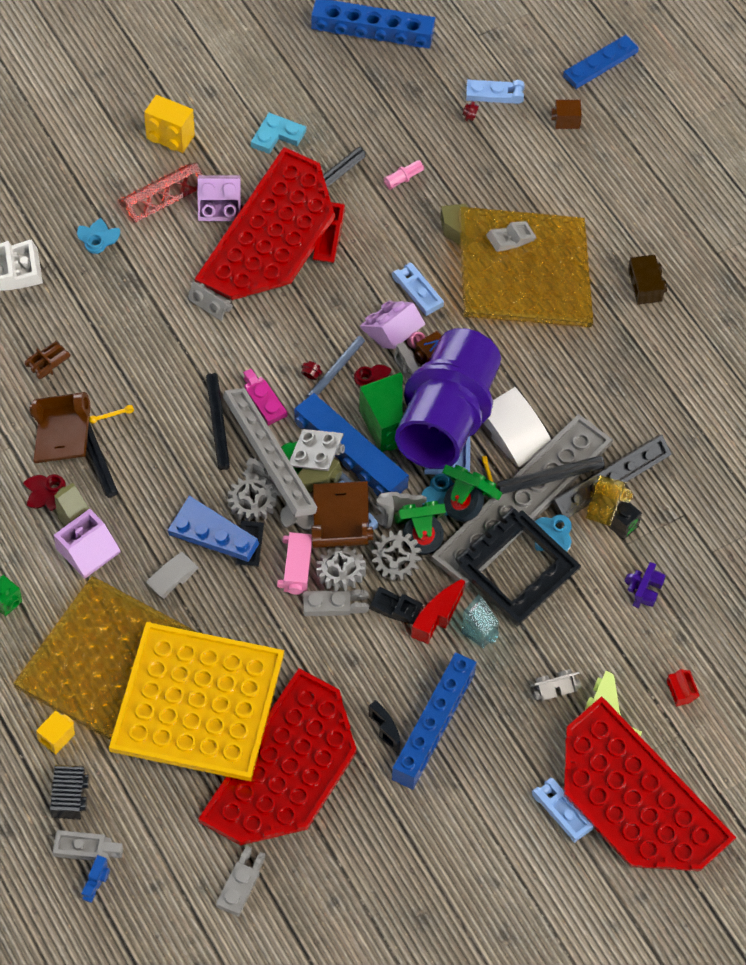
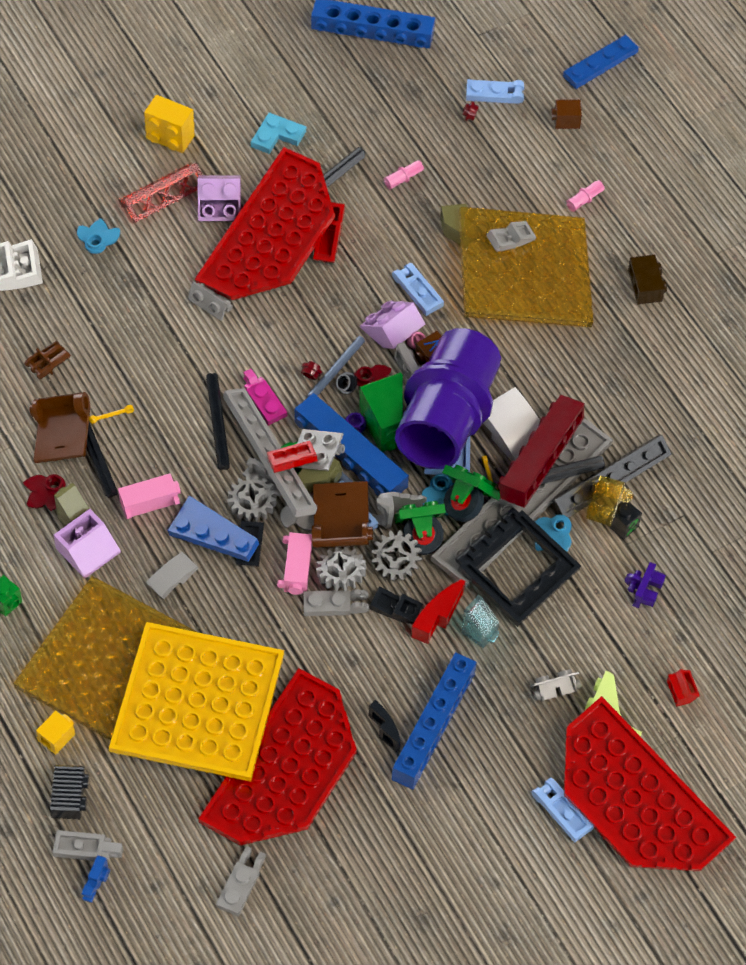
(149, 495): none -> bright pink brick
(292, 456): none -> red plate
(342, 380): none -> black plate
(357, 421): none -> dark purple plate
(541, 451): none -> dark red brick
(585, 195): none -> bright pink axle

